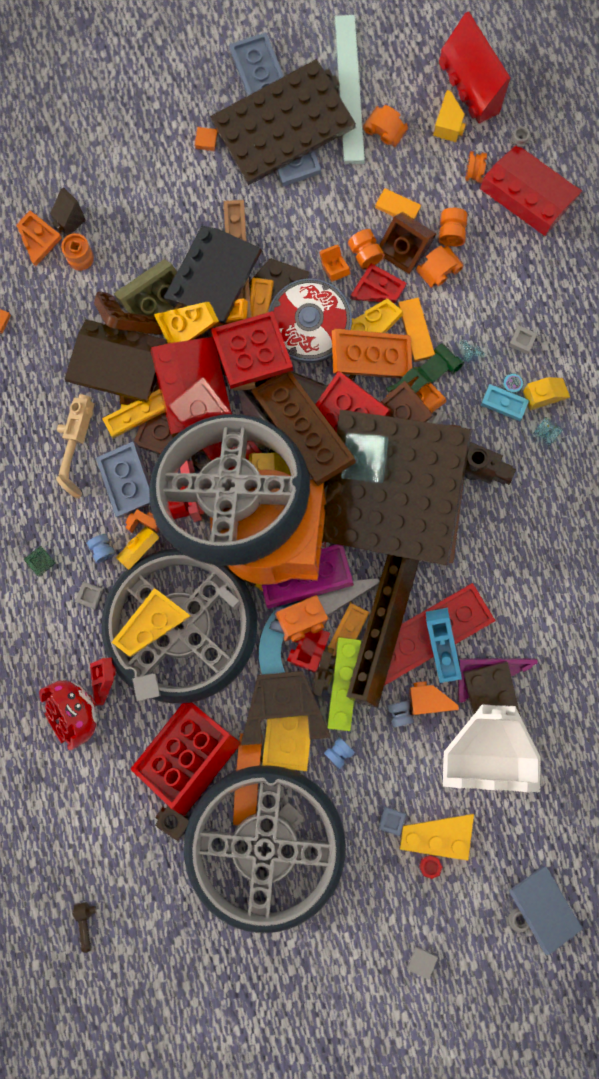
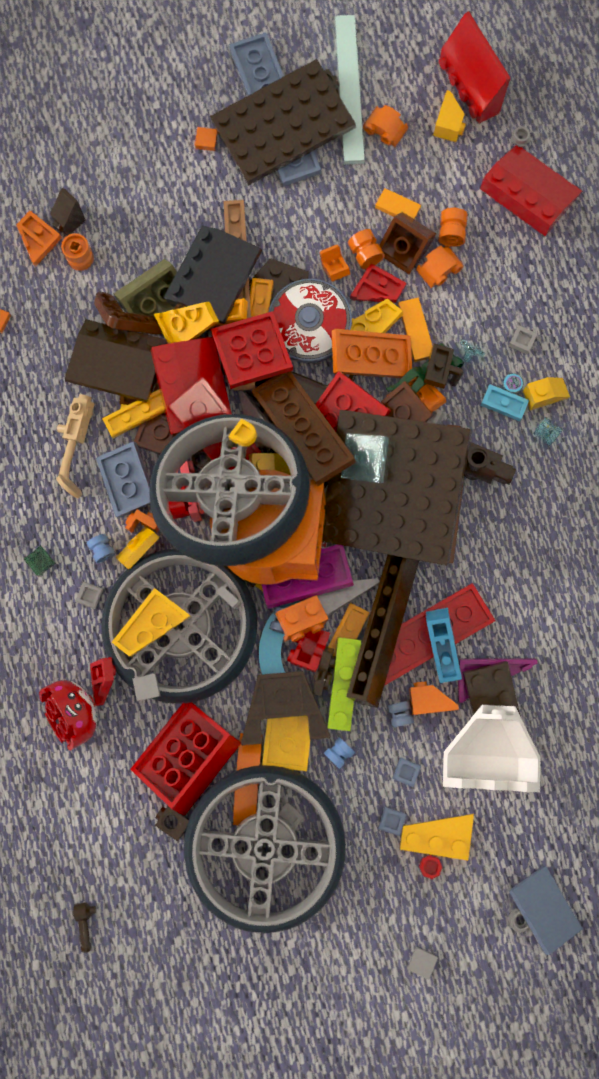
(243, 434): none -> yellow tile
(406, 772): none -> sand blue tile
(440, 367): none -> dark brown plate
(476, 166): orange wheel -> none

